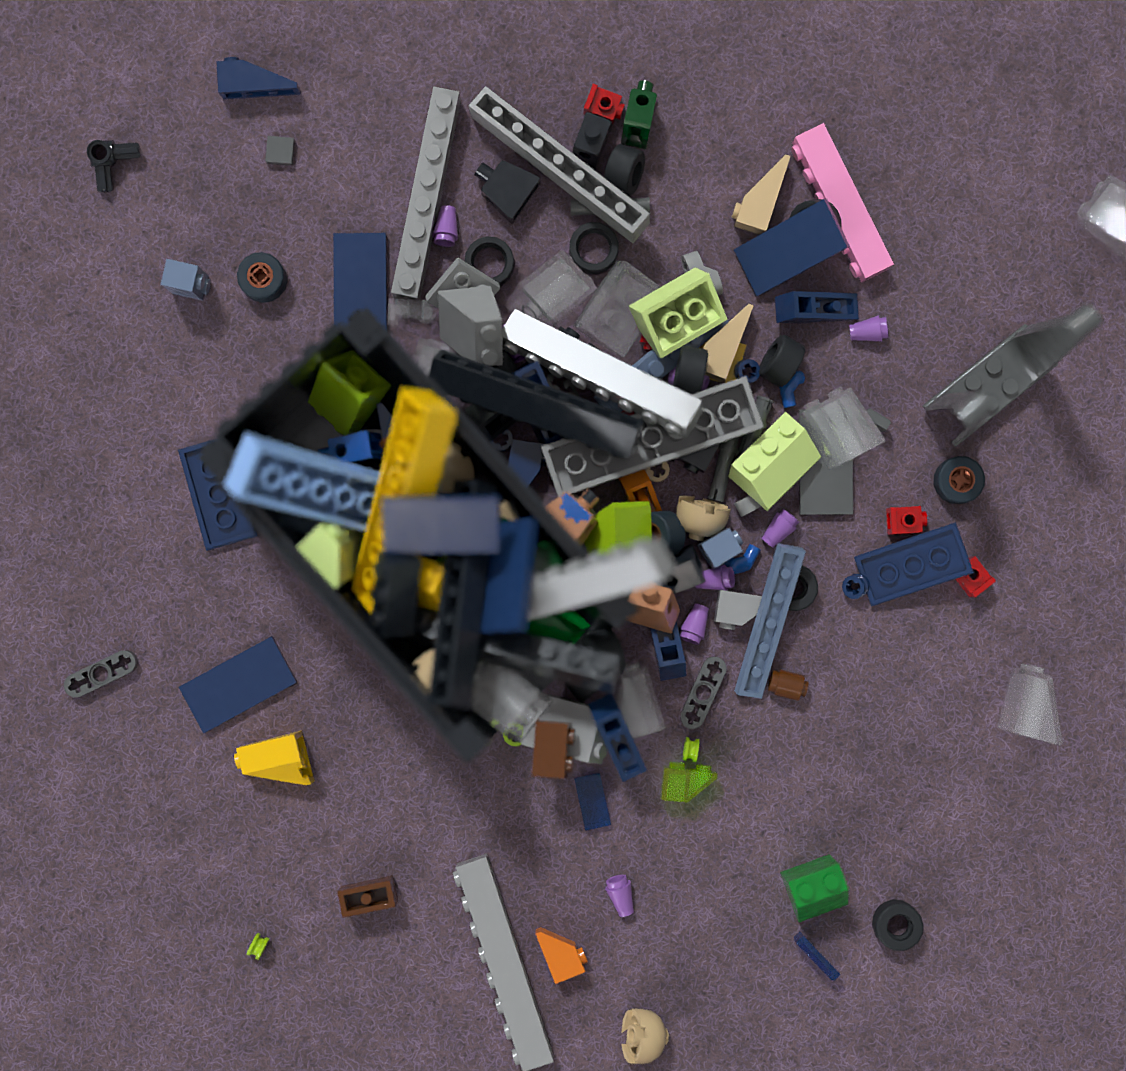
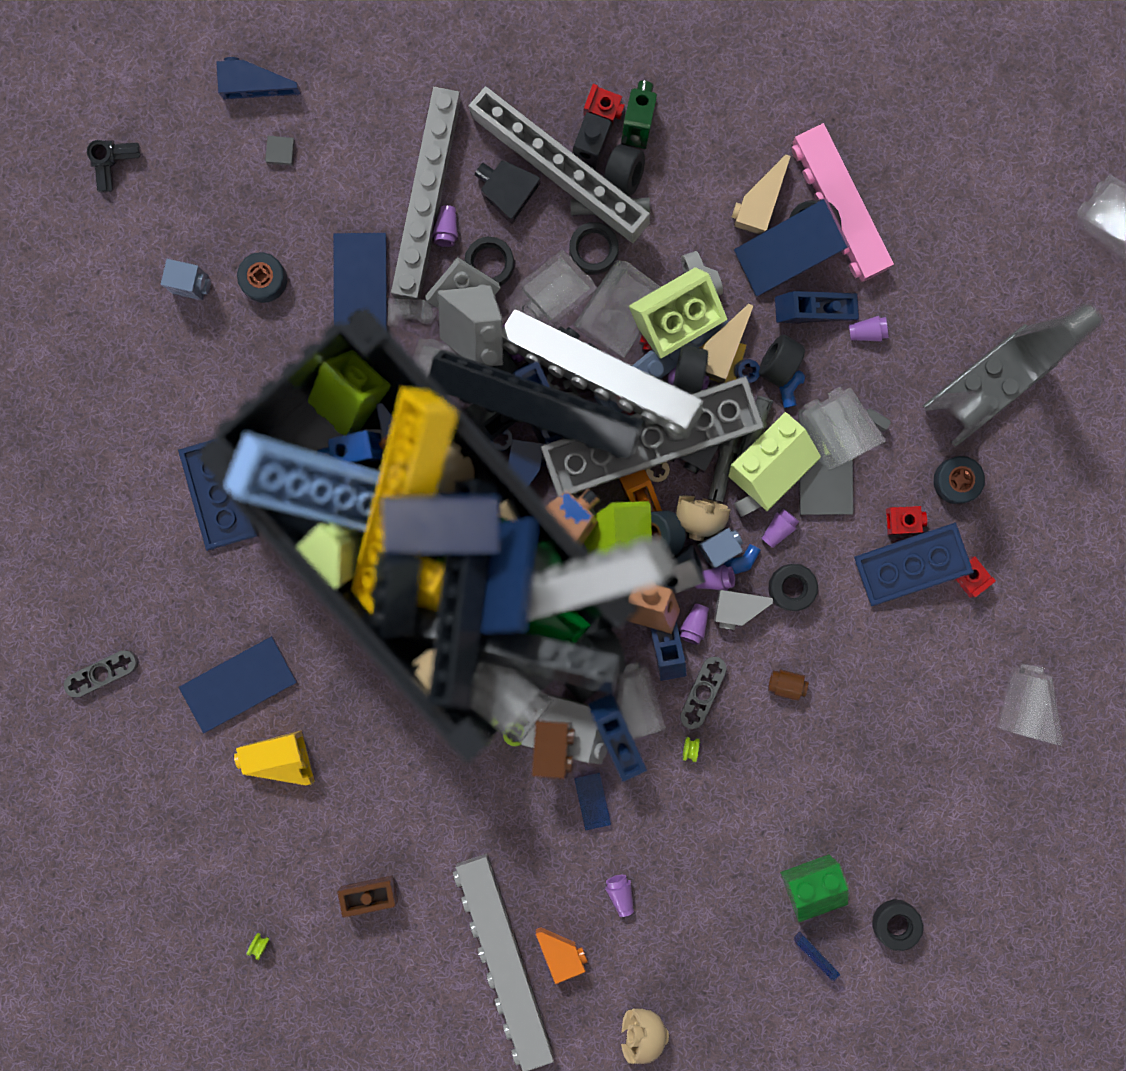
(684, 783): clear neon green slope -> none
(769, 620): sand blue plate -> none
(857, 578): dark blue bush -> none

